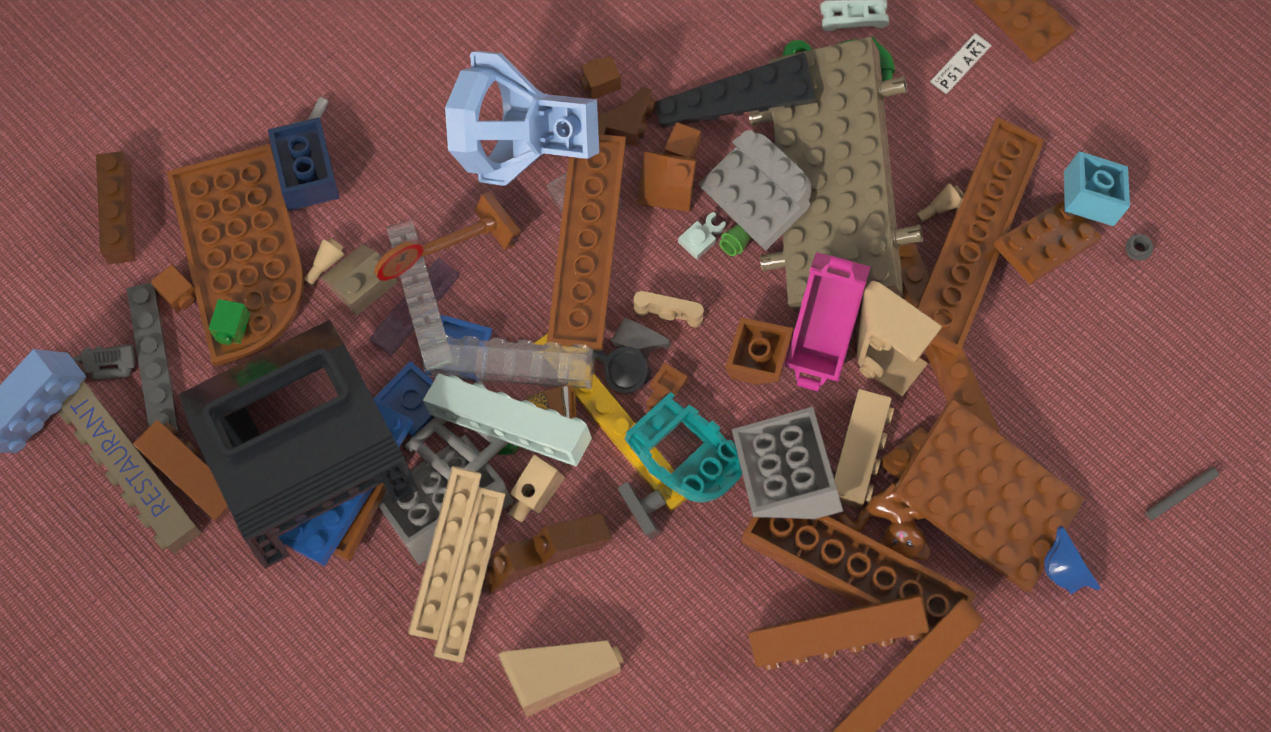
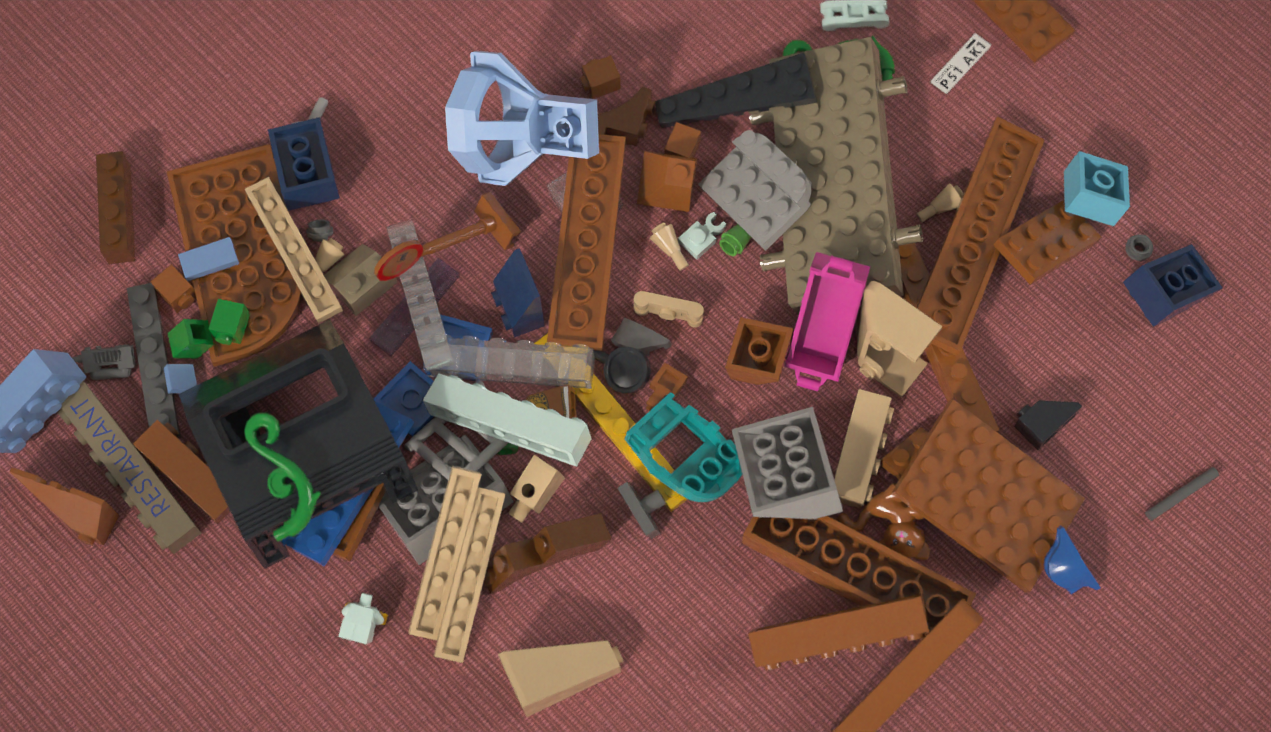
(82, 512): none -> dark orange wedge
(179, 377): none -> medium blue tile
(190, 339): none -> green brick
(208, 259): none -> medium blue tile
(276, 481): none -> green plant
(293, 250): none -> tan plate
(319, 230): none -> dark grey plate
(361, 620): none -> light aqua piece
(518, 296): none -> dark blue slope
(666, 240): none -> tan cone
(1045, 420): none -> black slope
(1171, 284): none -> dark blue slope

